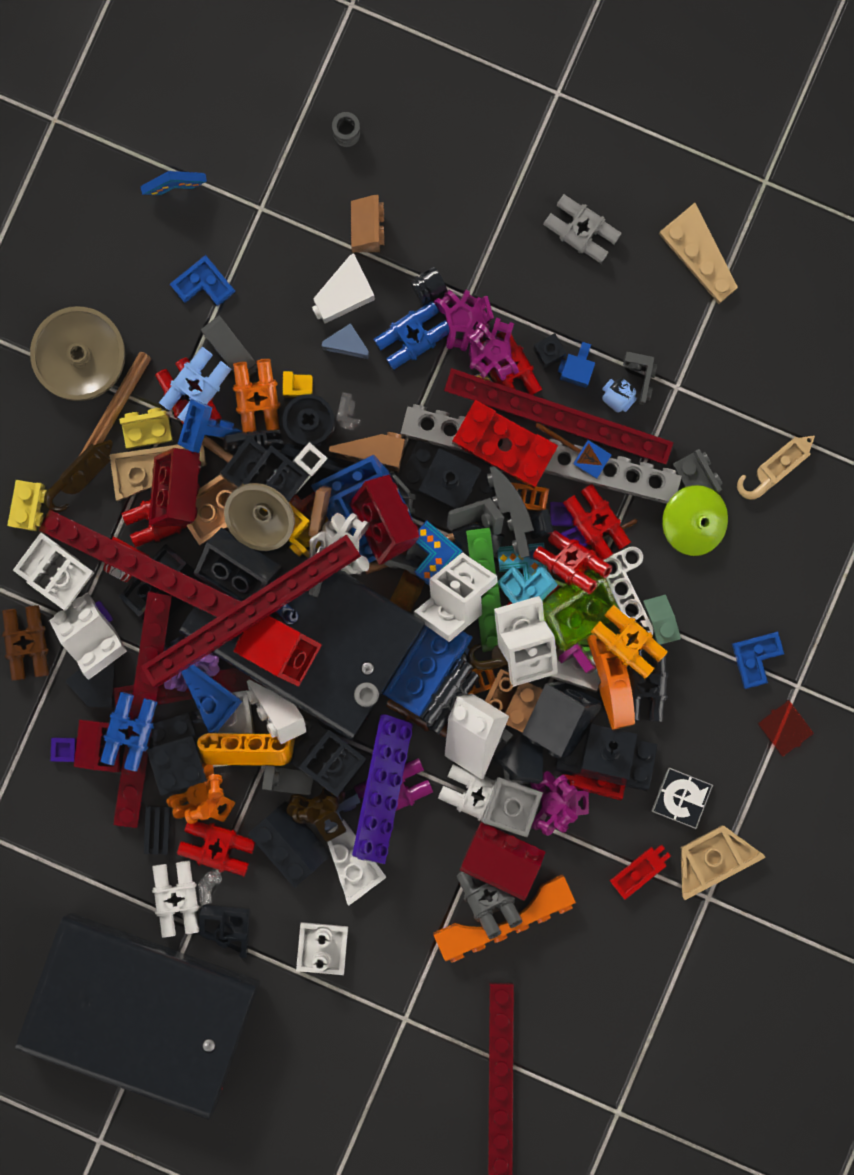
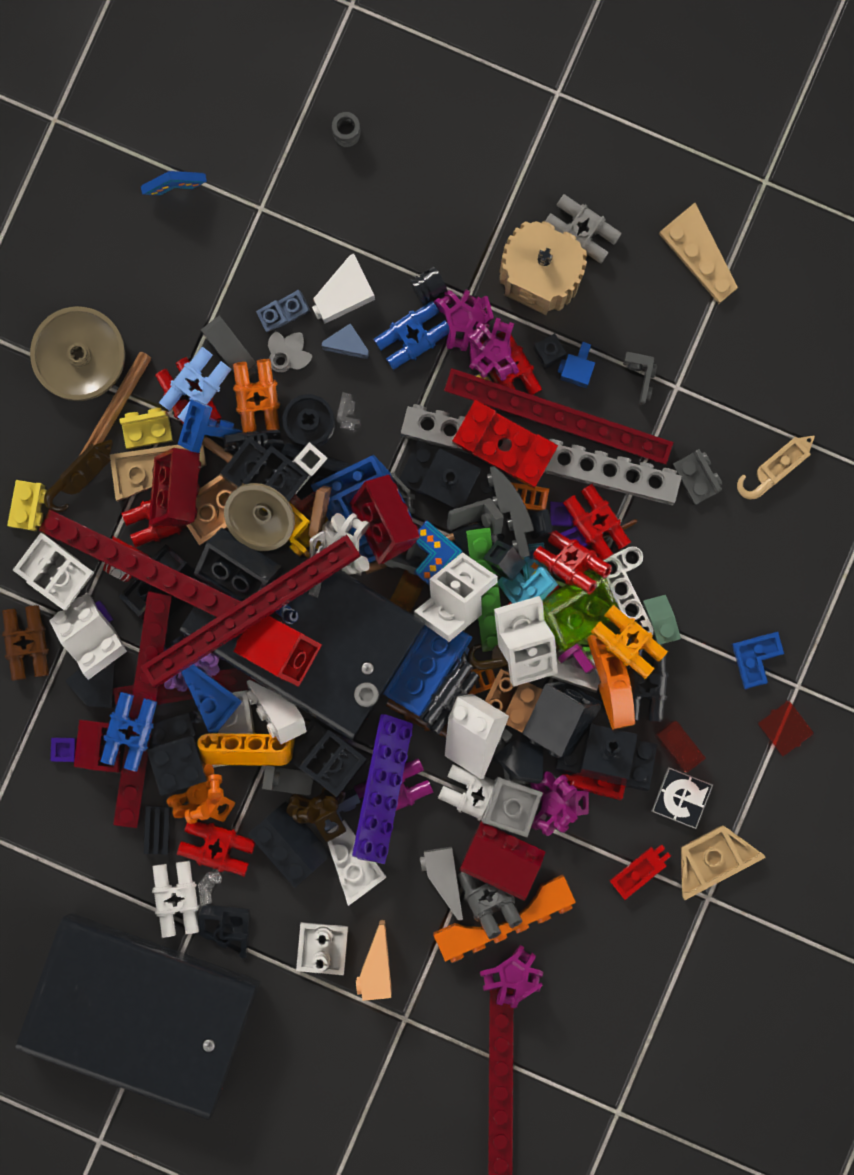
(203, 276): blue tile -> none
(283, 311): none -> sand blue slope
(289, 349): none -> light grey plate
(296, 384): yellow panel -> none
(365, 224): medium nougat slope -> none
(375, 973): none -> light nougat slope
(386, 448): medium nougat slope -> none
(442, 874): none -> light grey slope
(504, 560): none -> black brick
(514, 976): none -> magenta piece
(542, 266): none -> tan piece
(591, 457): piece -> none
(619, 395): light blue head -> none
(680, 746): none -> clear red brick
(684, 517): lime dish -> none

